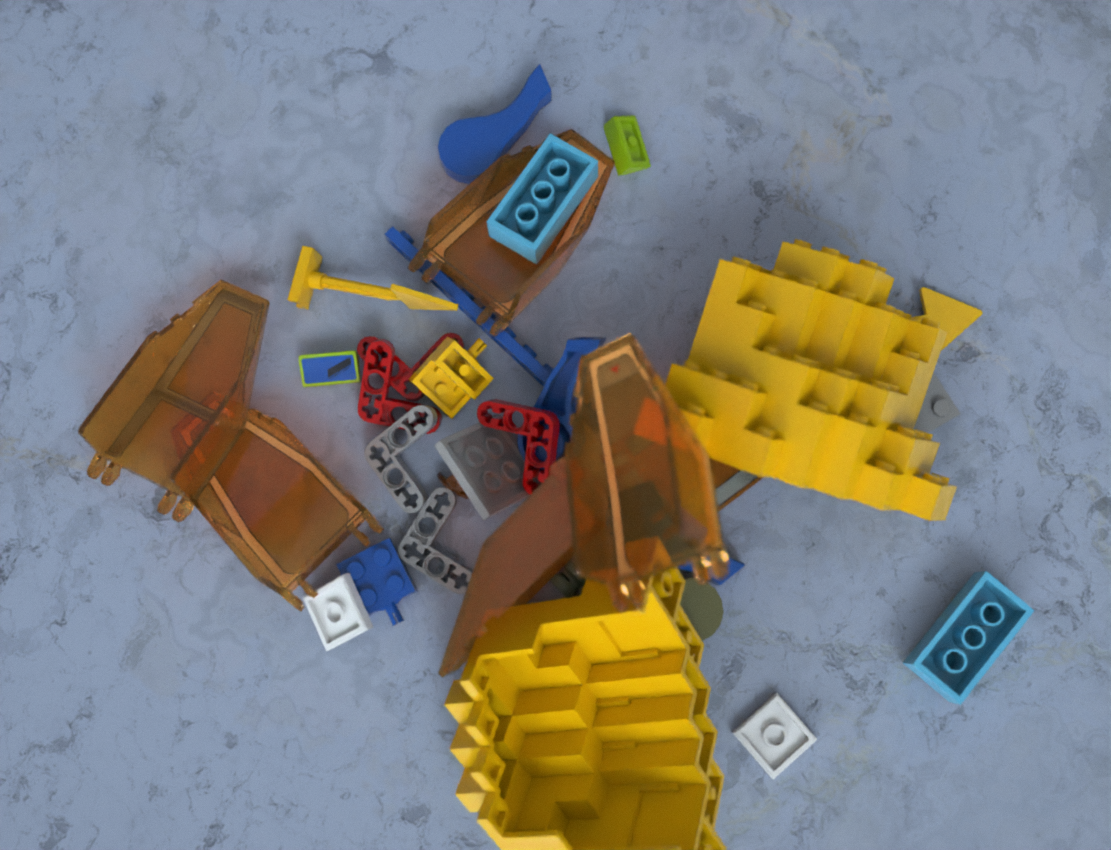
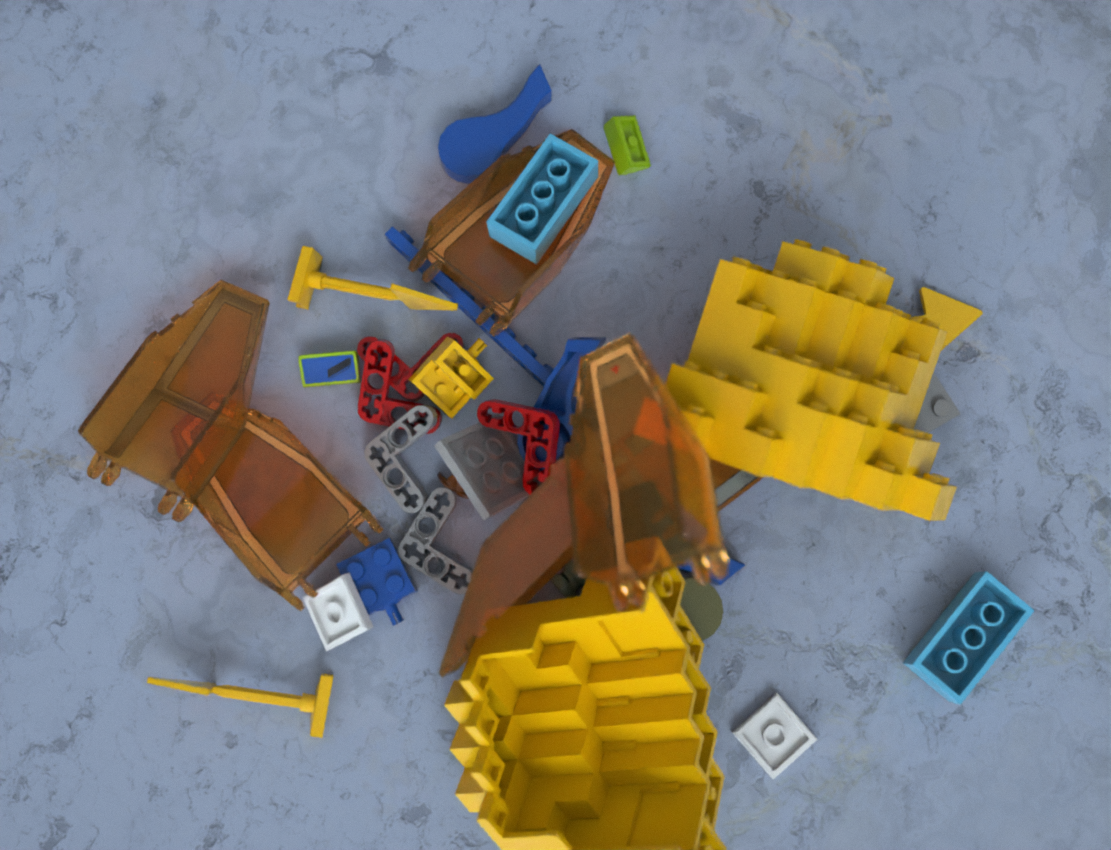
(311, 703): none -> yellow piece

